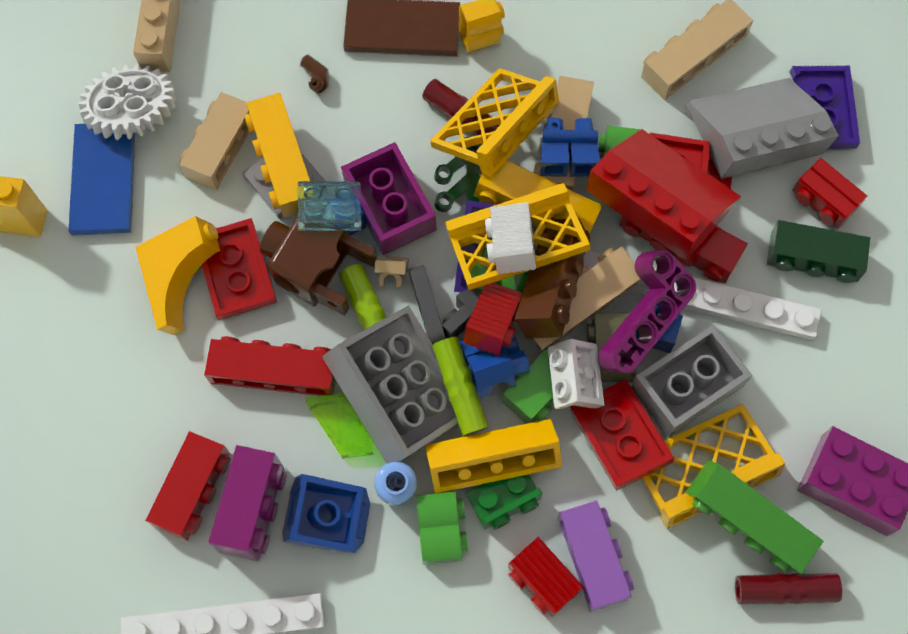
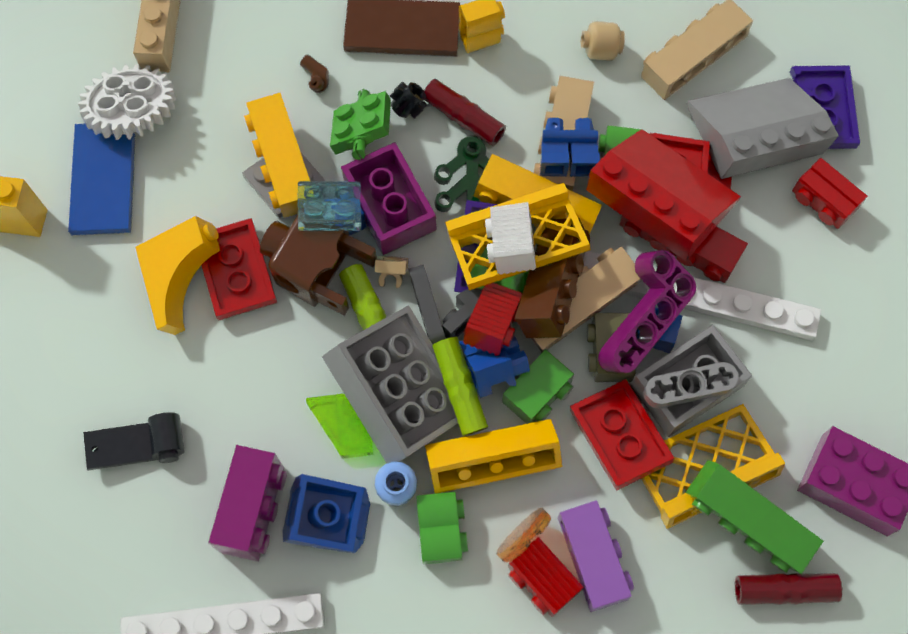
(137, 443): none -> black door
(189, 486): red brick -> none
(216, 142): tan brick -> none
(269, 367): red brick -> none
(360, 123): none -> bright green plate
(408, 100): none -> black gear
(500, 499): green bracket -> none
(513, 127): yellow fence -> none
(522, 535): none -> clear orange tile
(575, 374): white bracket -> none
(603, 40): none -> tan head
(669, 398): none -> light grey beam
(818, 251): dark green brick -> none

